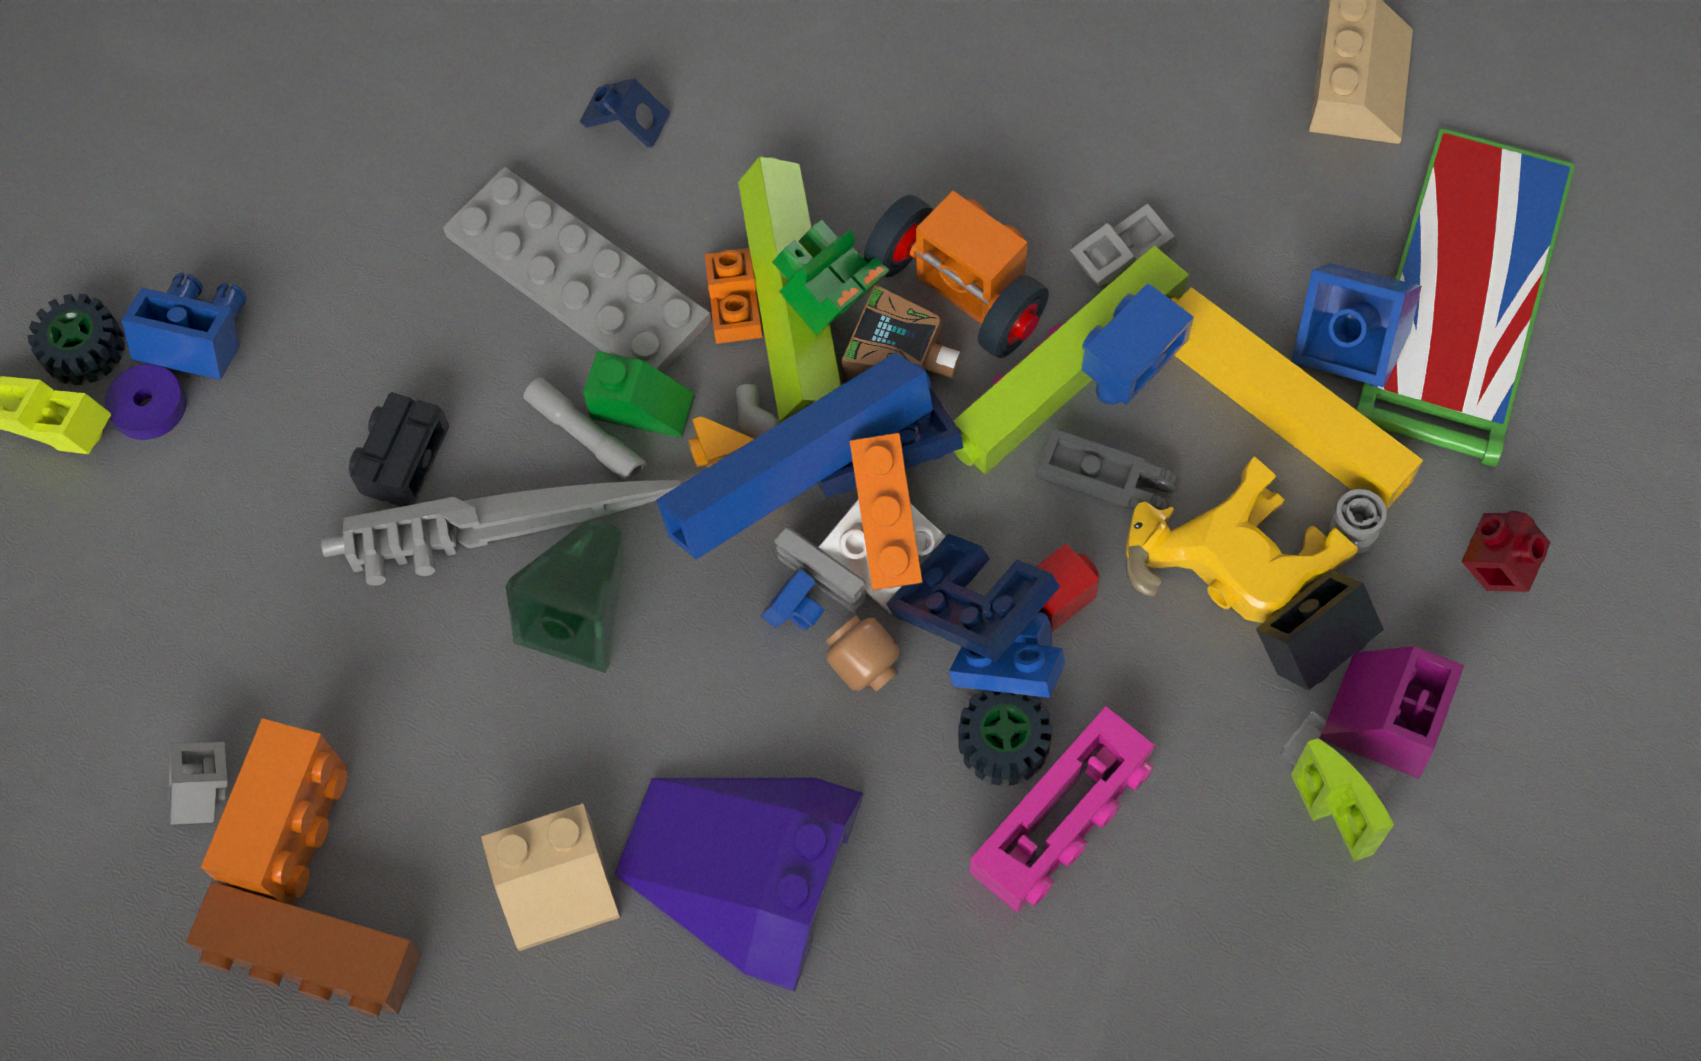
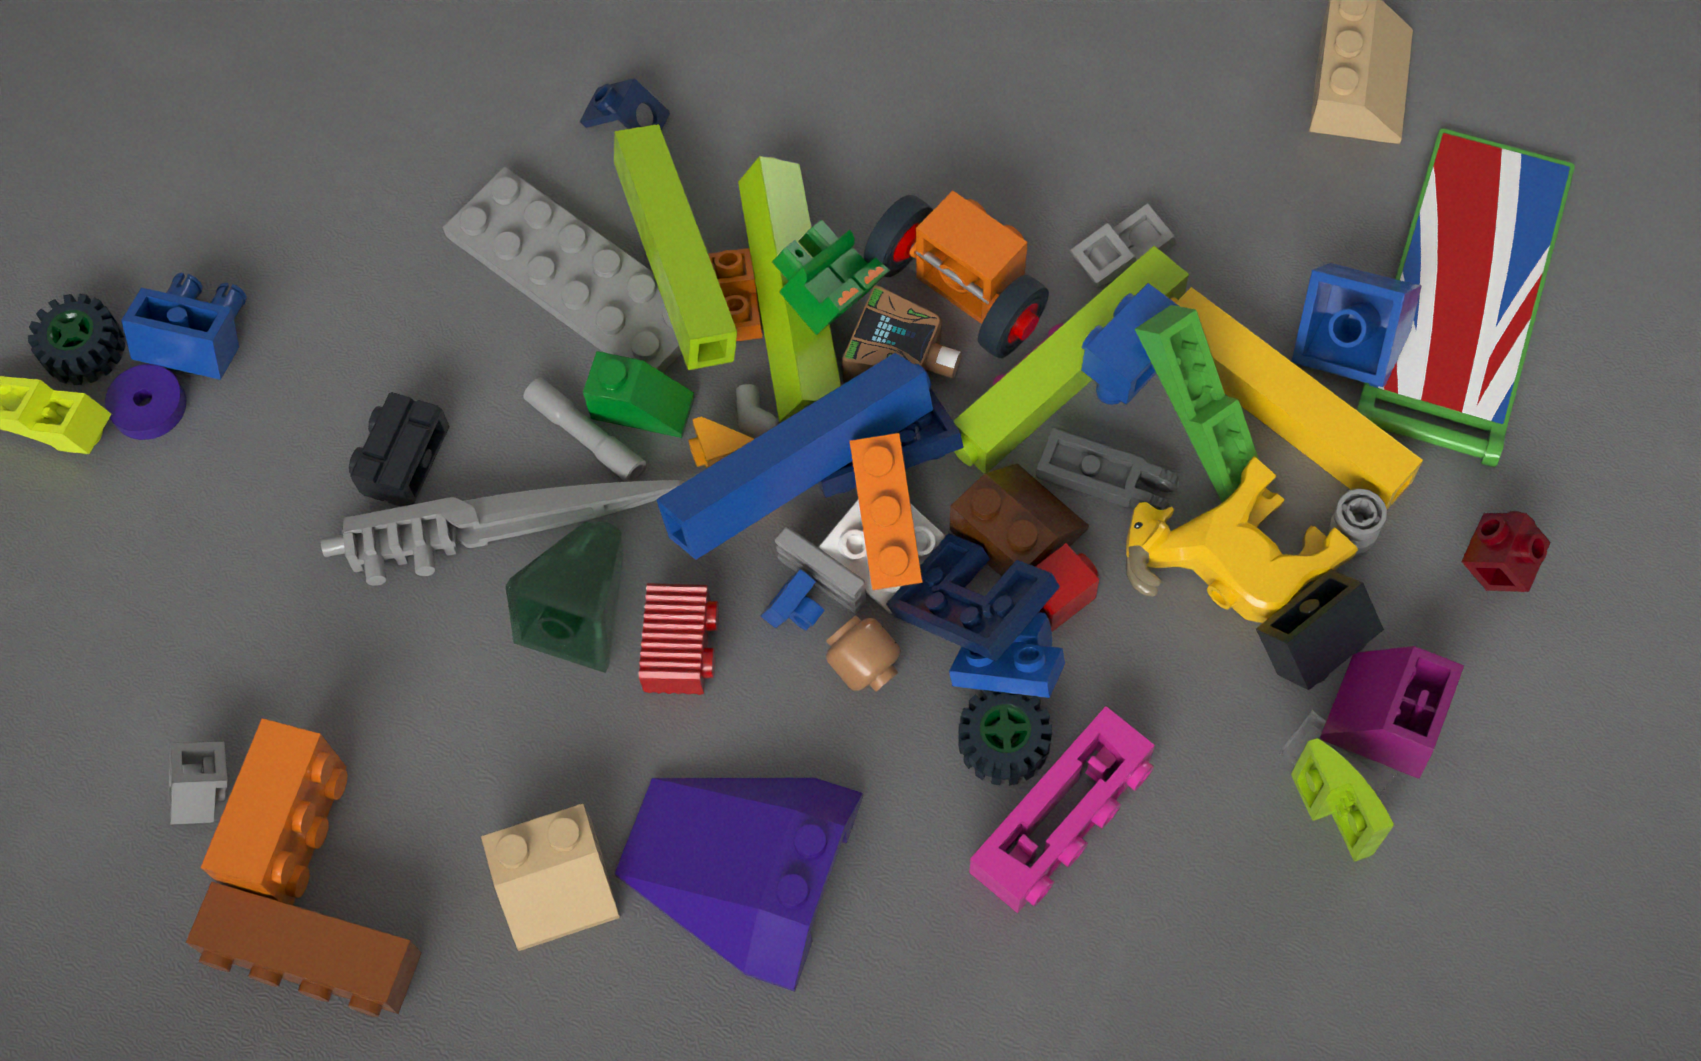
(674, 248): none -> lime brick
(676, 638): none -> red brick
(1014, 518): none -> reddish brown slope
(1190, 378): none -> bright green slope

